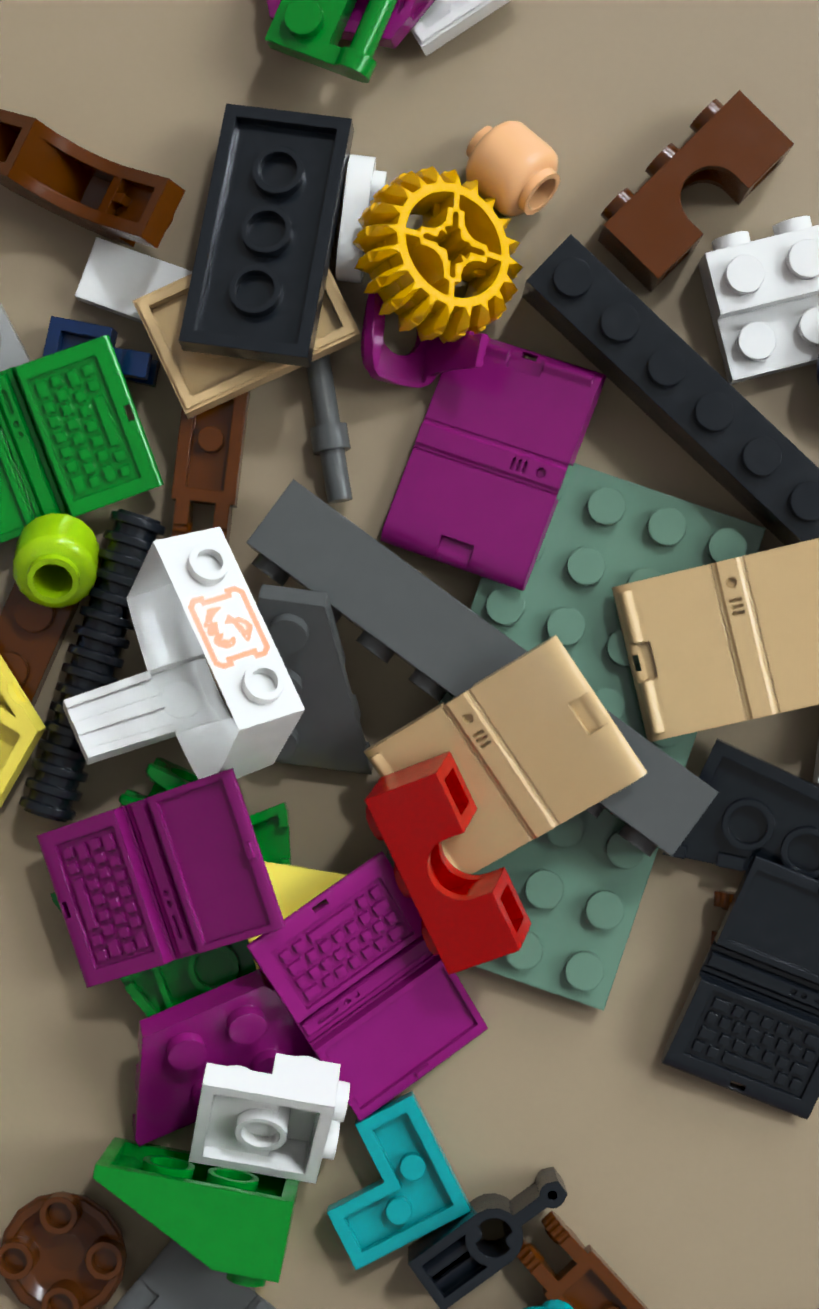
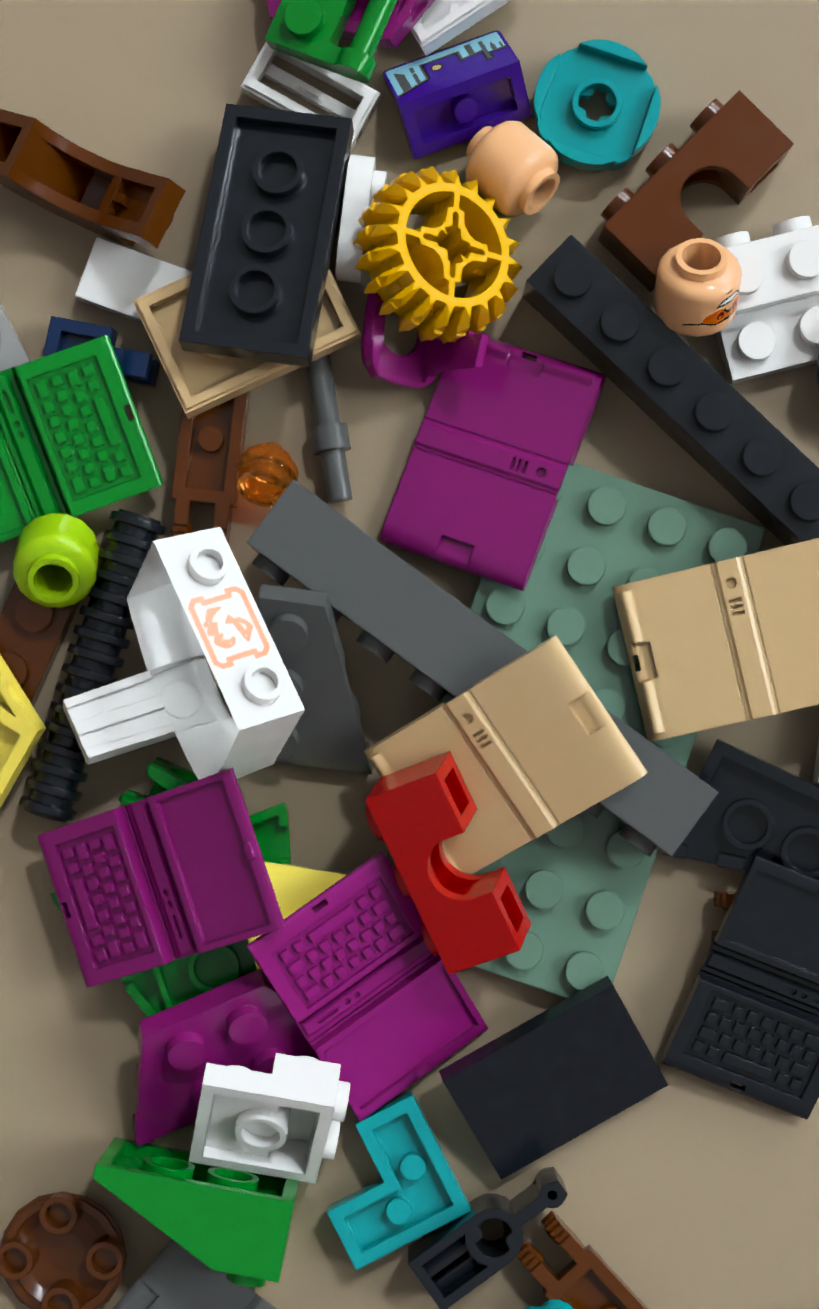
(262, 67): none -> white tile
(265, 473): none -> clear orange plate
(458, 92): none -> dark purple panel
(553, 1077): none -> black tile
(628, 89): none -> teal plate
(697, 287): none -> light nougat head

